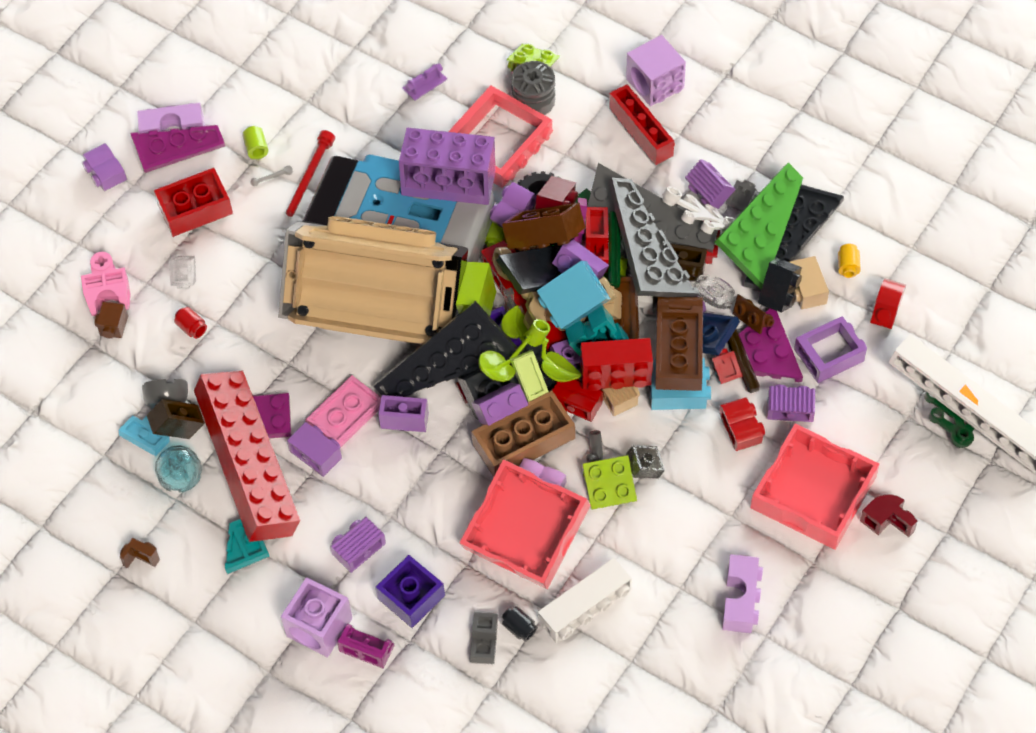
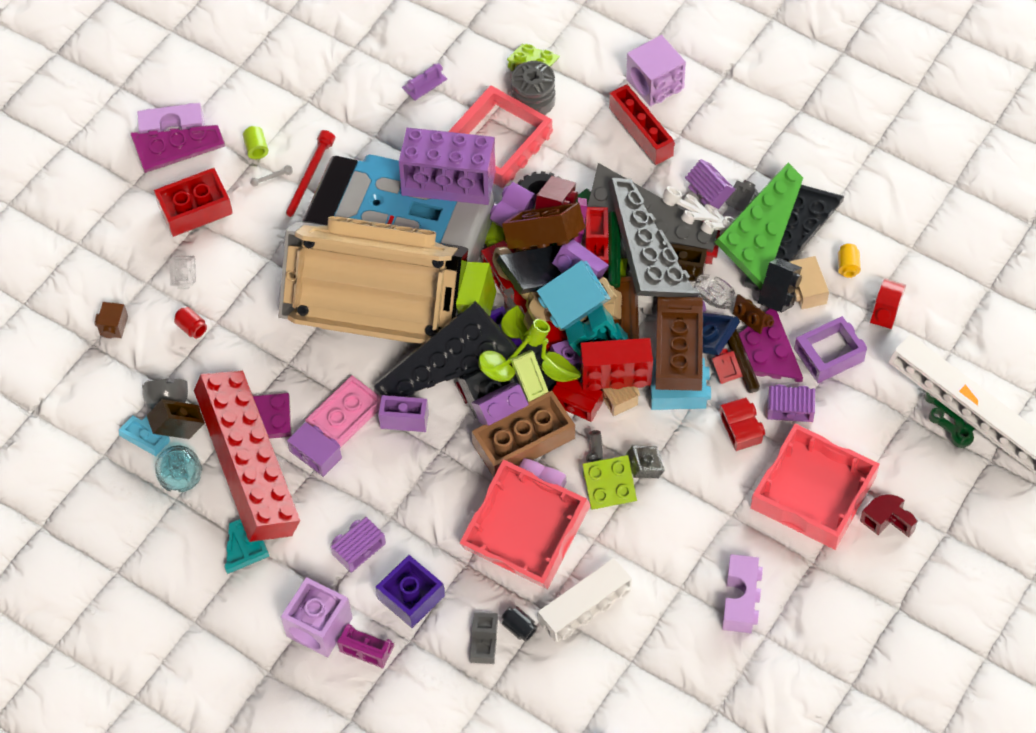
(104, 167): medium lavender brick -> none
(105, 283): bright pink piece -> none
(143, 551): reddish brown bracket -> none

